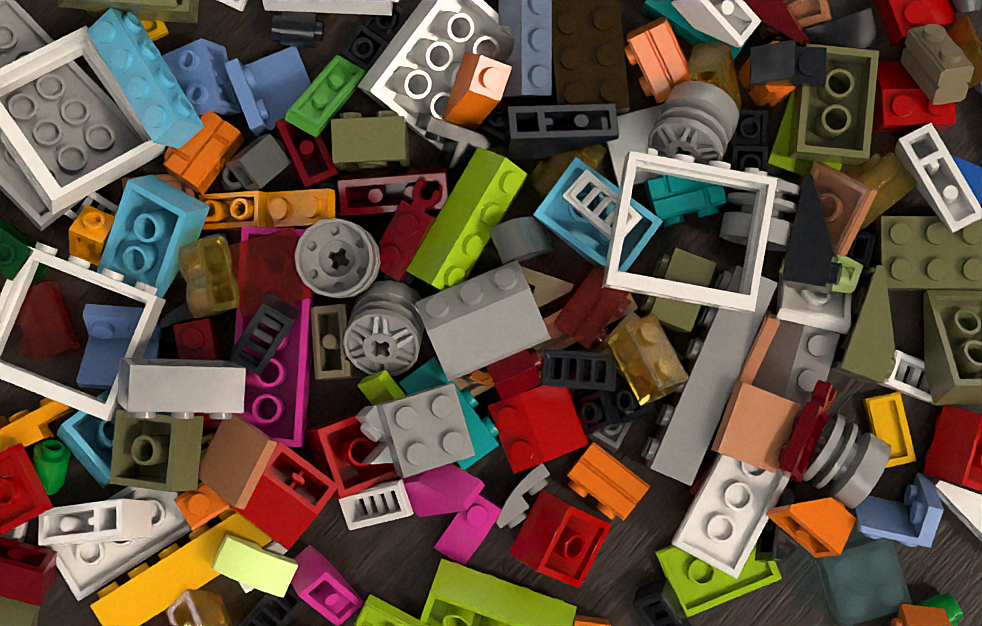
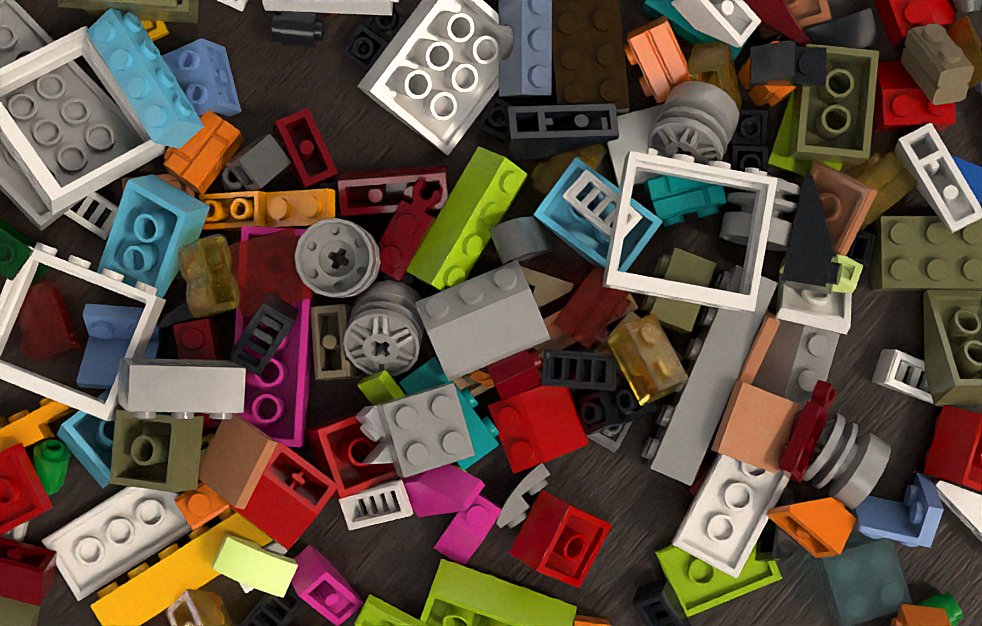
(90, 234): light orange bracket -> none
(96, 522): white slope -> none
(268, 87): medium blue bracket -> none
(325, 96): bright green tile -> none
(370, 142): olive brick -> none
(458, 141): black slope -> none
(476, 90): orange slope -> none
(607, 481): orange brick -> none
(869, 344): olive slope -> none
(889, 423): yellow tile -> none

